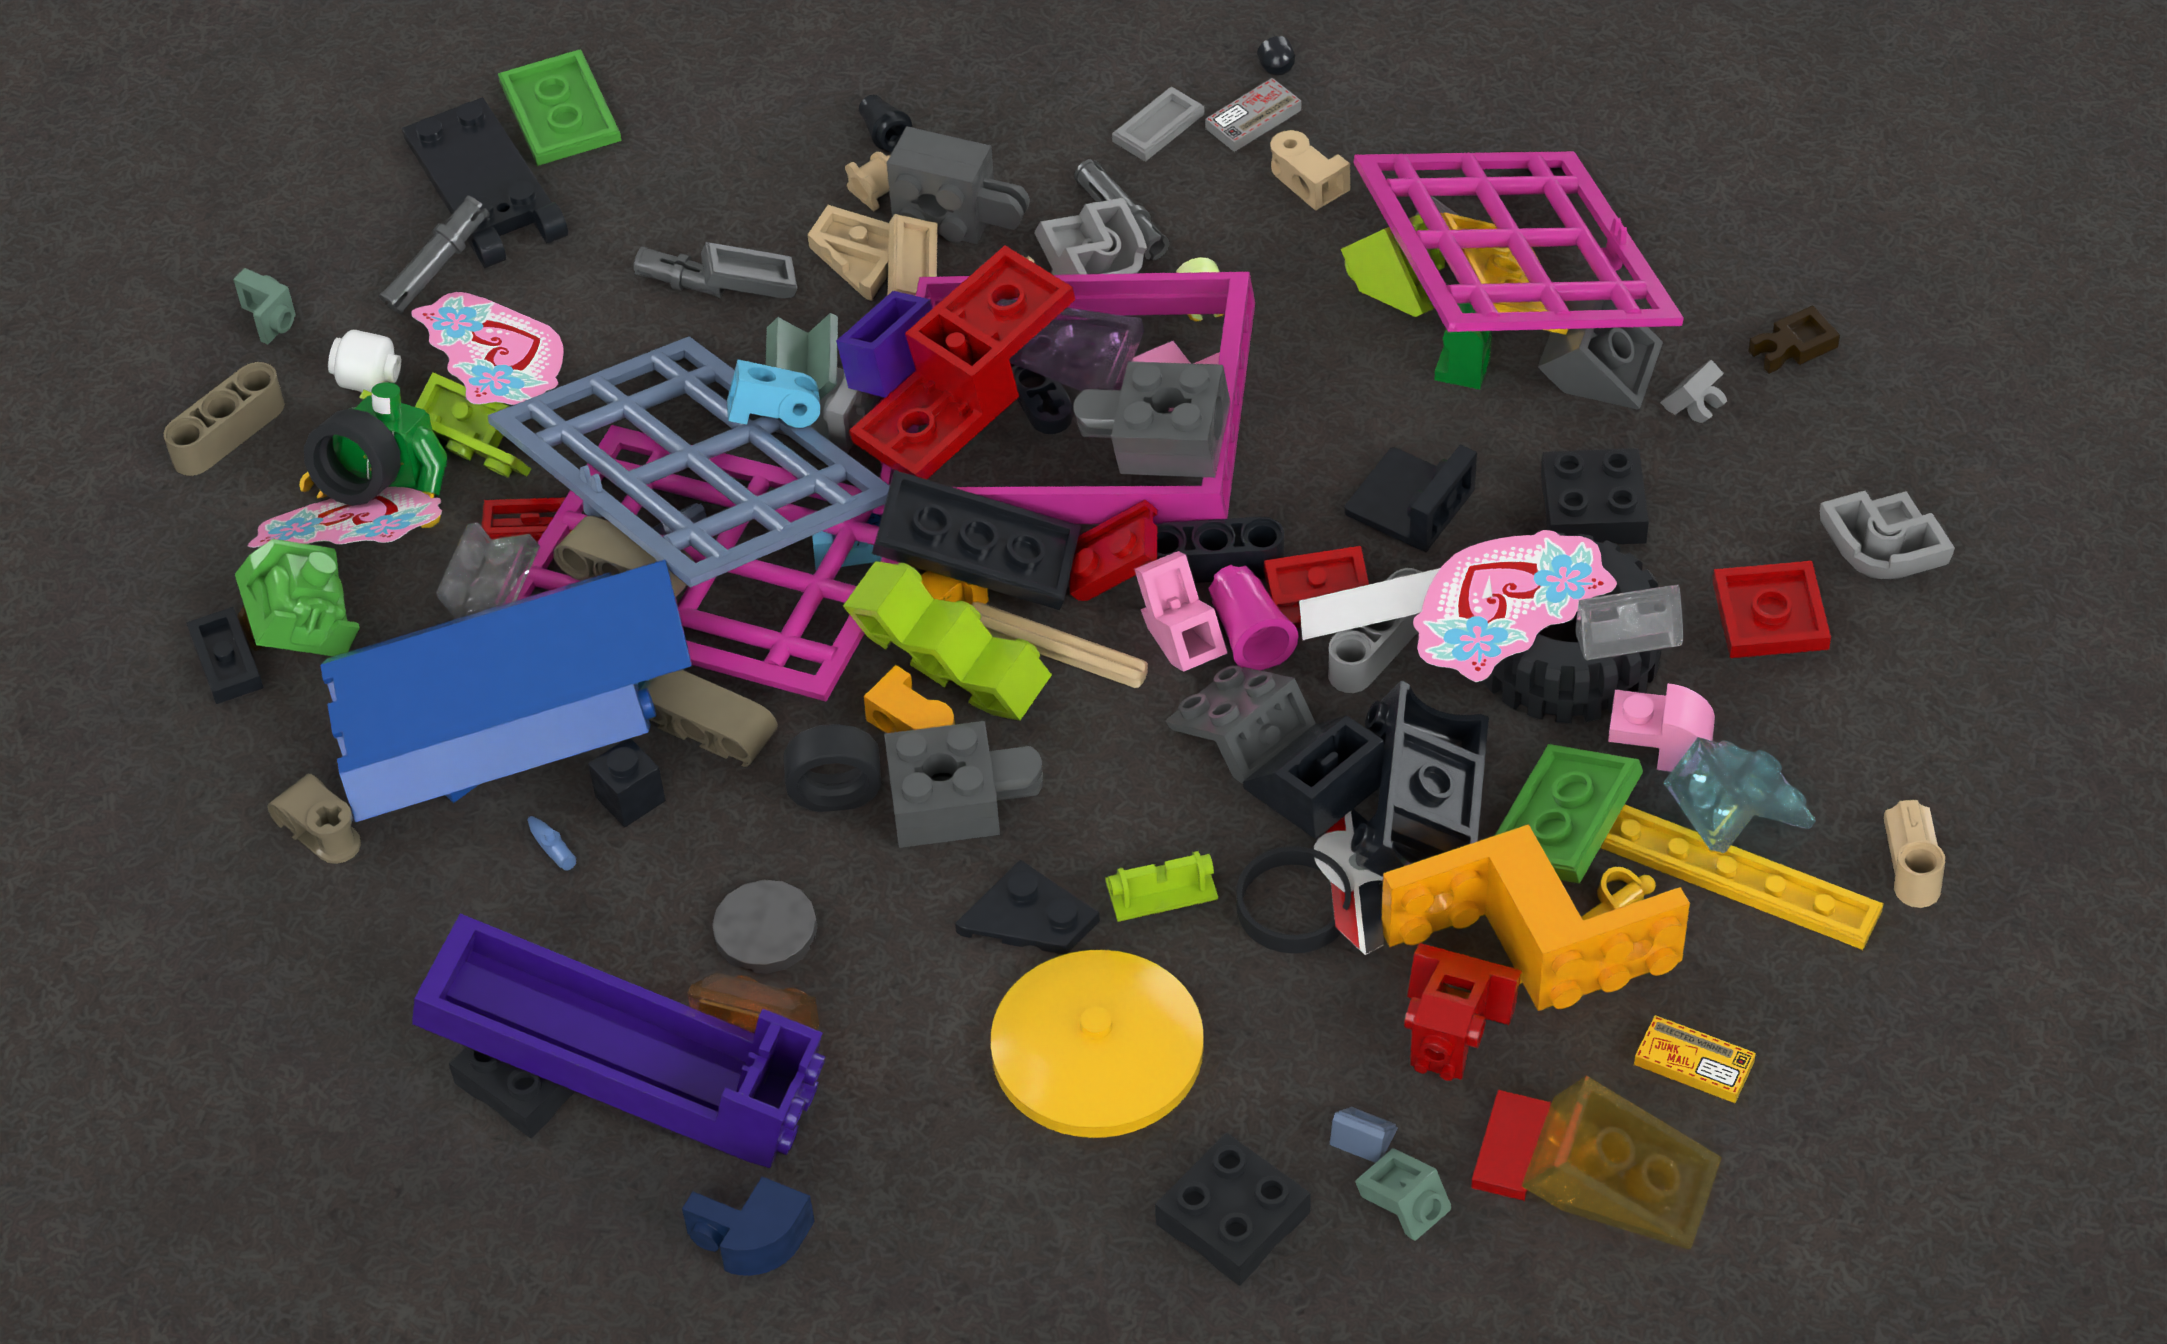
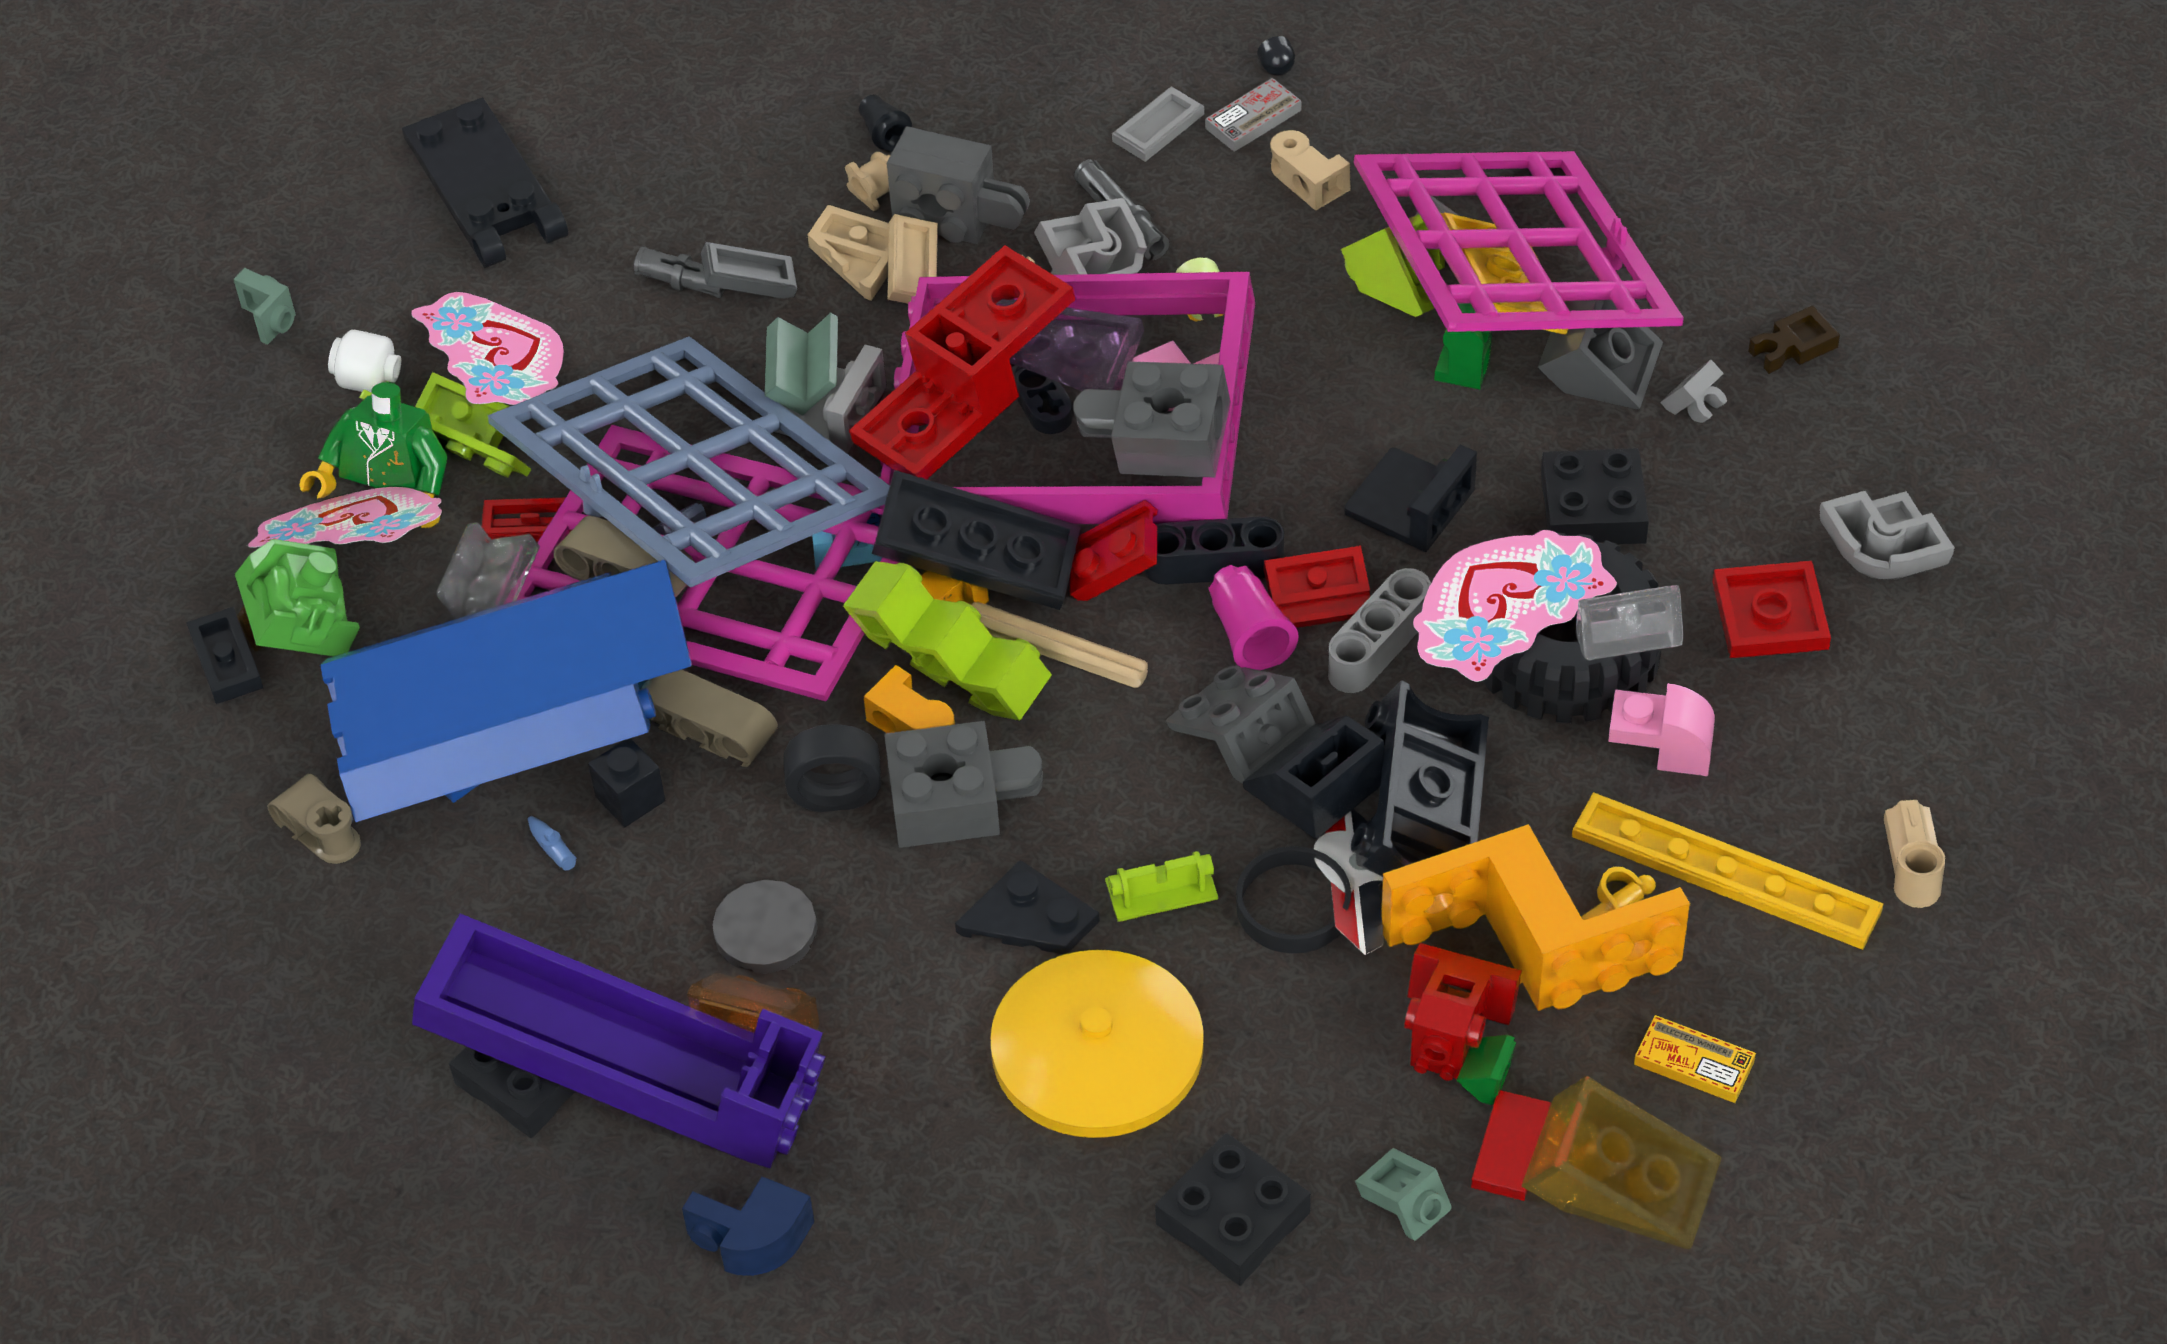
(224, 418): dark tan beam -> none
(373, 439): black tyre -> none
(446, 241): dark grey pin -> none
(559, 107): bright green tile -> none
(772, 394): medium azure leg -> none
(876, 347): dark purple brick -> none
(1175, 615): bright pink brick -> none
(1361, 1133): sand blue slope -> none
(1367, 604): white sticker -> none
(1487, 1067): none -> green slope
(1573, 804): bright green tile -> none
(1727, 786): clear light blue bracket -> none

